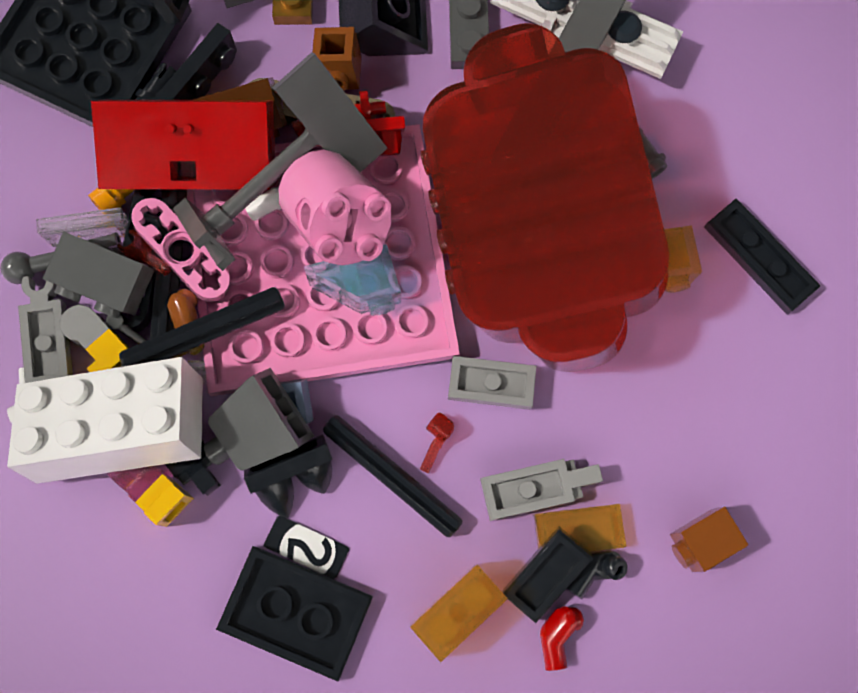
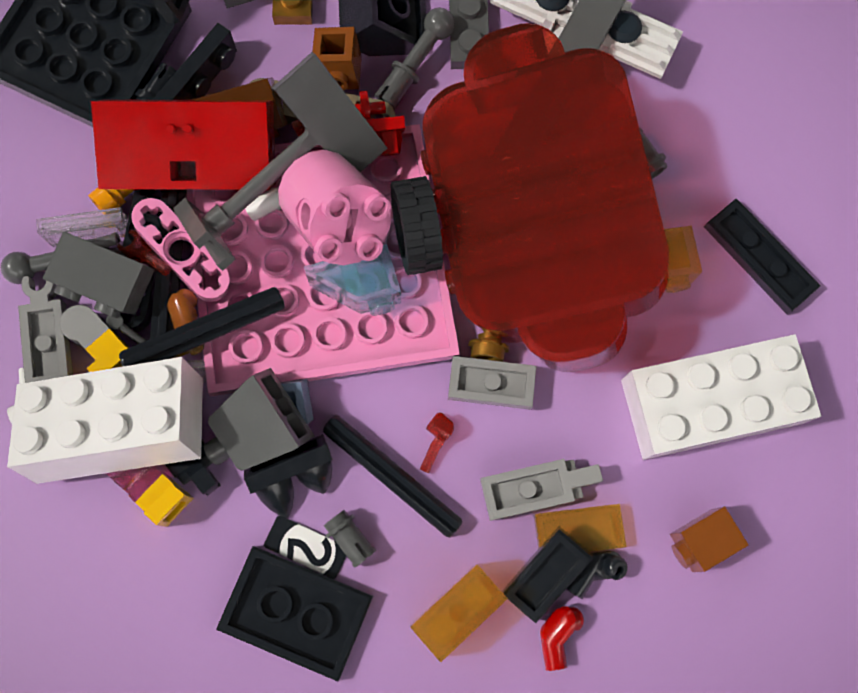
(349, 538): none -> dark grey pin
(417, 225): none -> black tyre
(438, 26): none -> dark grey pin
(488, 348): none -> pearl gold plate
(719, 396): none -> white brick

